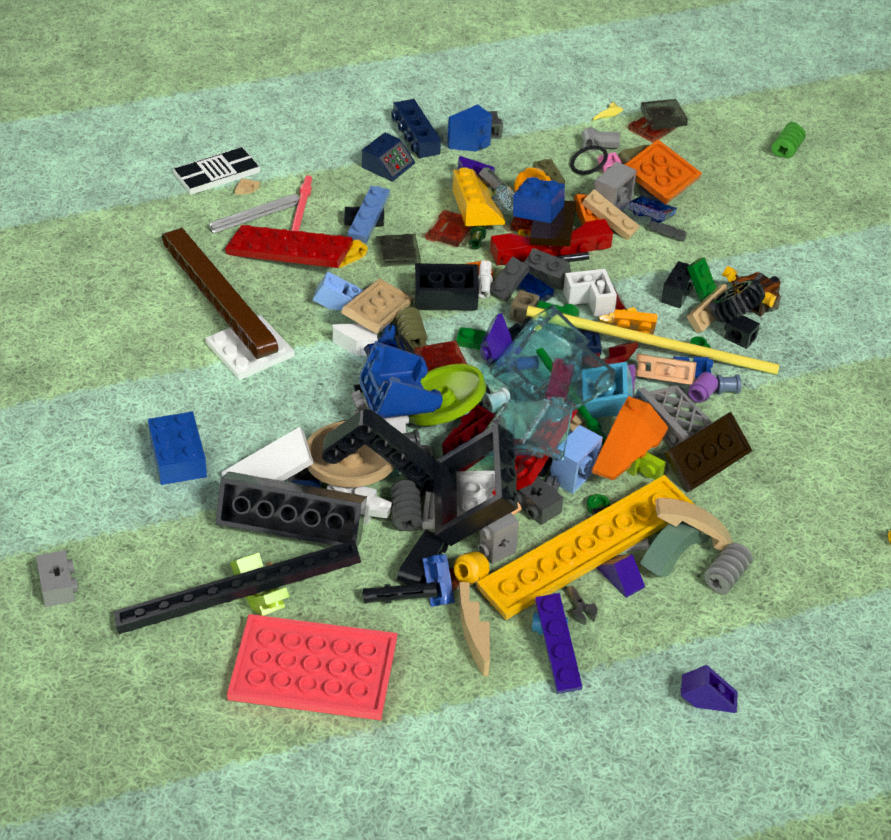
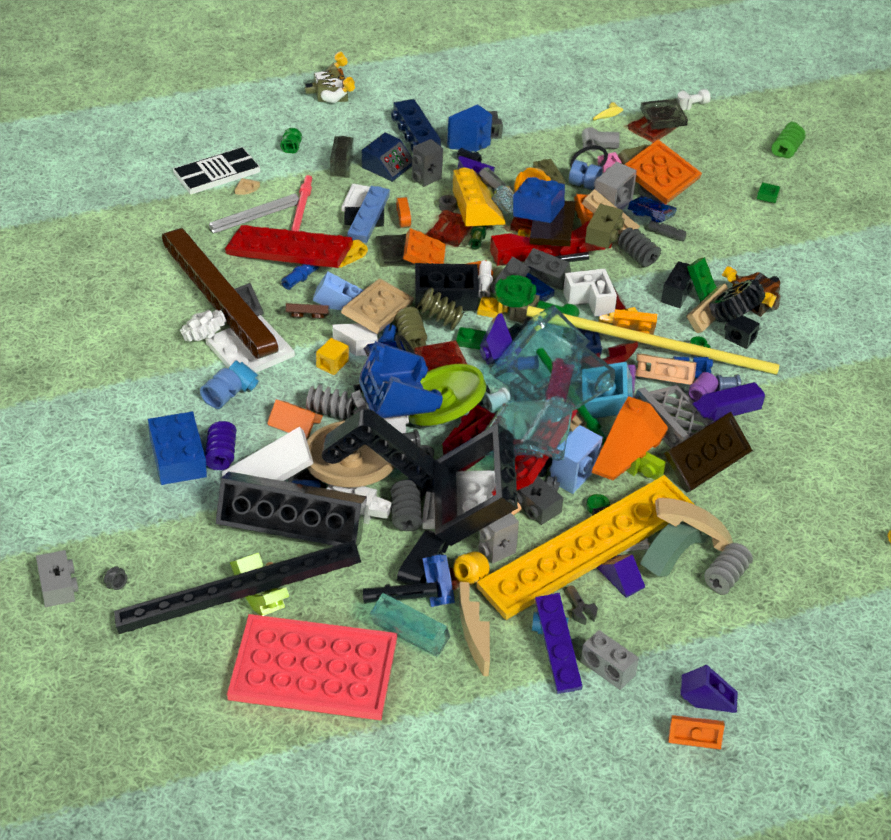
(115, 578): none -> dark grey plate
(203, 325): none -> white gear
(220, 445): none -> dark purple piece
(221, 388): none -> medium blue wheel
(247, 375): none -> dark azure brick
(248, 295): none -> dark grey plate
(289, 417): none -> orange panel
(291, 140): none -> green wheel
(298, 310): none -> reddish brown plate
(299, 274): none -> blue pin
(330, 403): none -> light grey piece
(331, 83): none -> torso
(332, 356): none -> yellow brick
(341, 156): none -> clear smoke brick
(355, 196): none -> white tile
(403, 212): none -> orange beam
(410, 625): none -> clear light blue brick
(423, 249): none -> orange plate
(427, 162): none -> dark grey brick
(441, 308): none -> olive piece
(447, 203): none -> dark grey bush
(468, 154): none -> black pin
(491, 307): none -> yellow bracket
(515, 291): none -> green tile
(584, 175): none -> medium blue wheel
(604, 226): none -> olive brick
(609, 659): none -> light grey brick
(639, 247): none -> dark grey piece
(686, 100): none -> white leg
(696, 732): none -> orange hinge
(737, 400): none -> dark purple piece
(768, 192): none -> green plate

